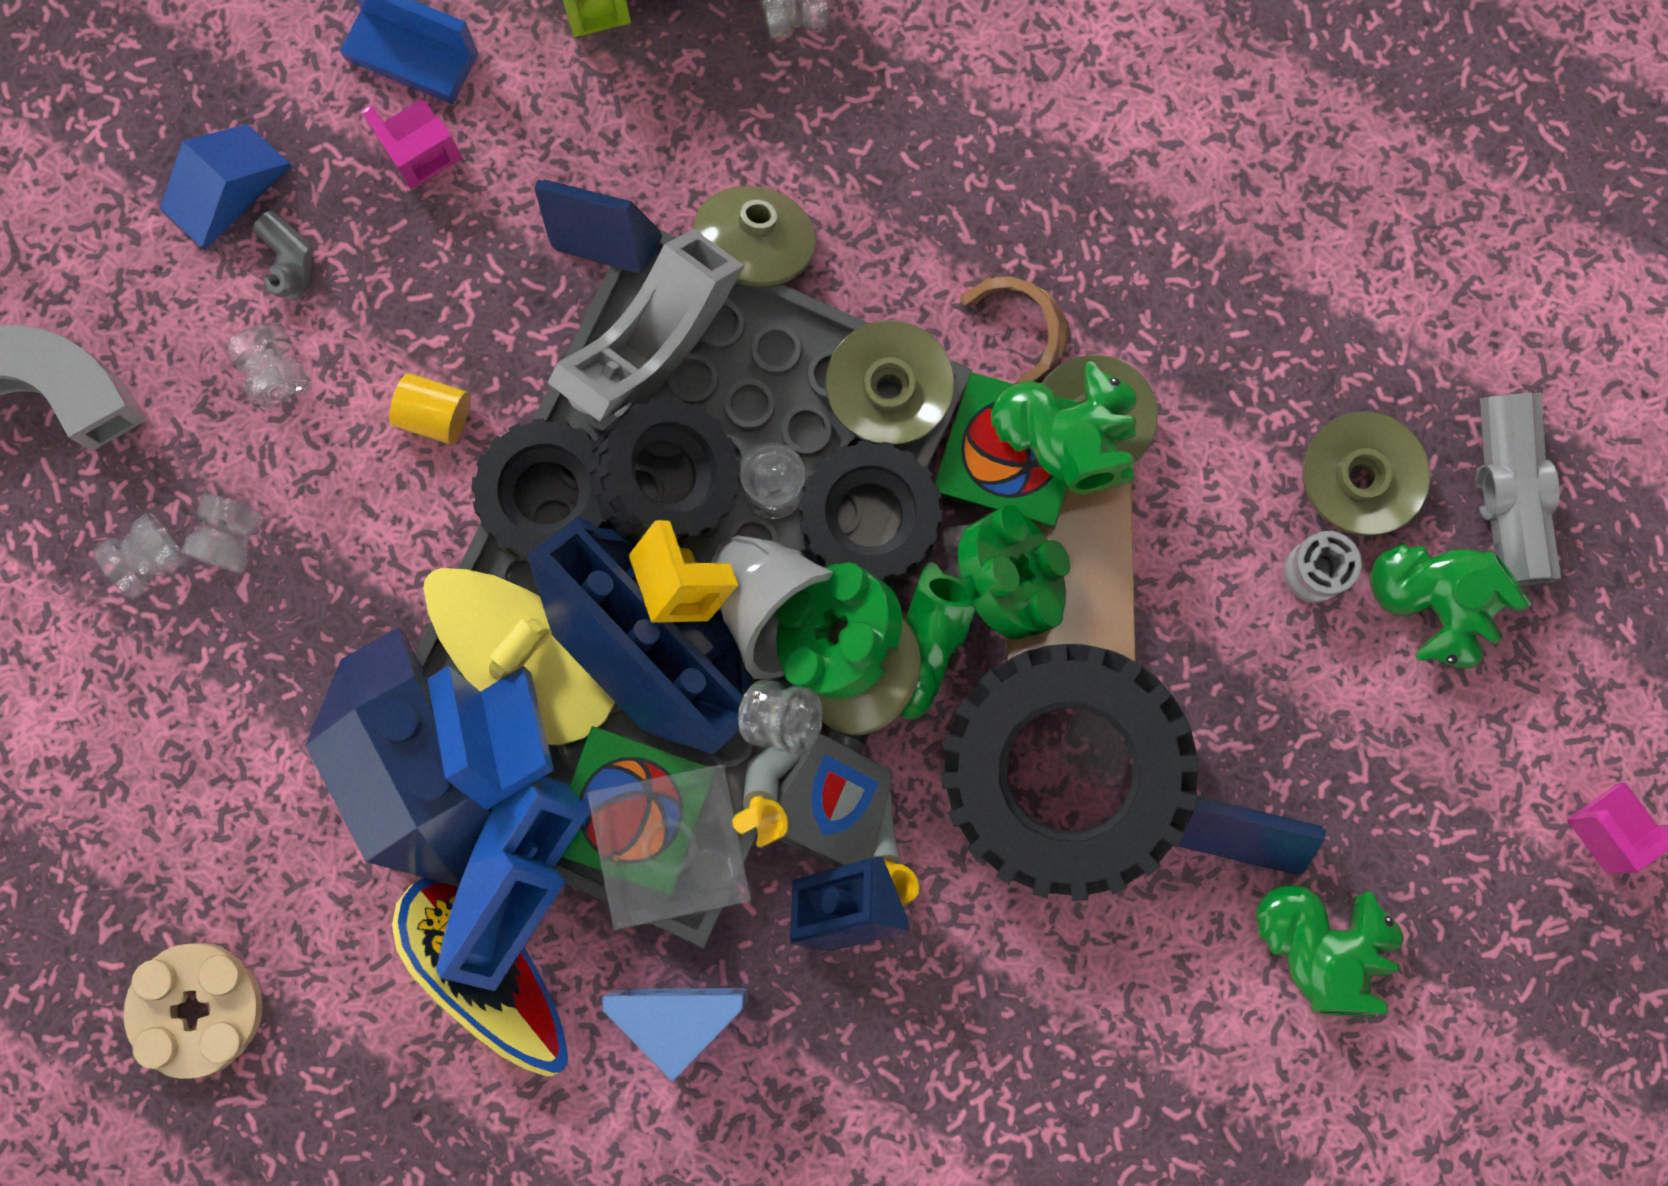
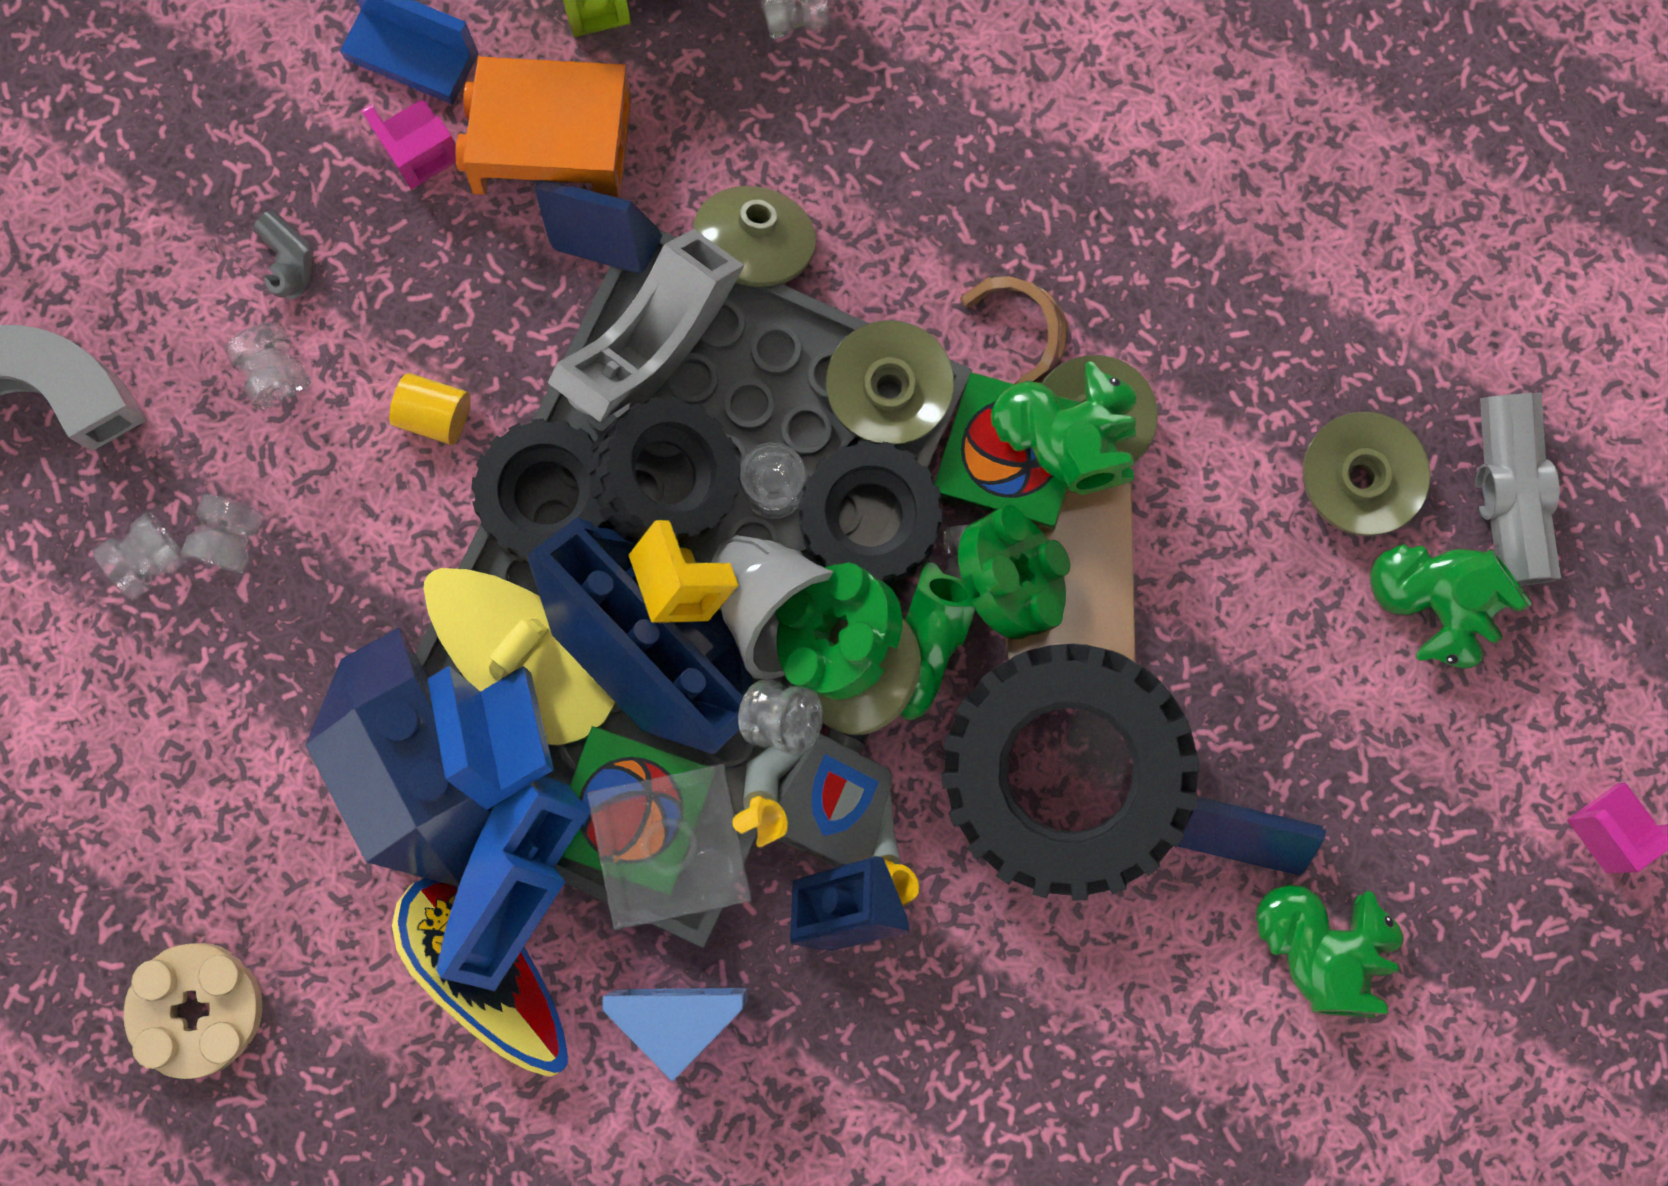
(219, 180): blue slope -> none
(545, 123): none -> orange panel
(1309, 574): light grey wheel -> none

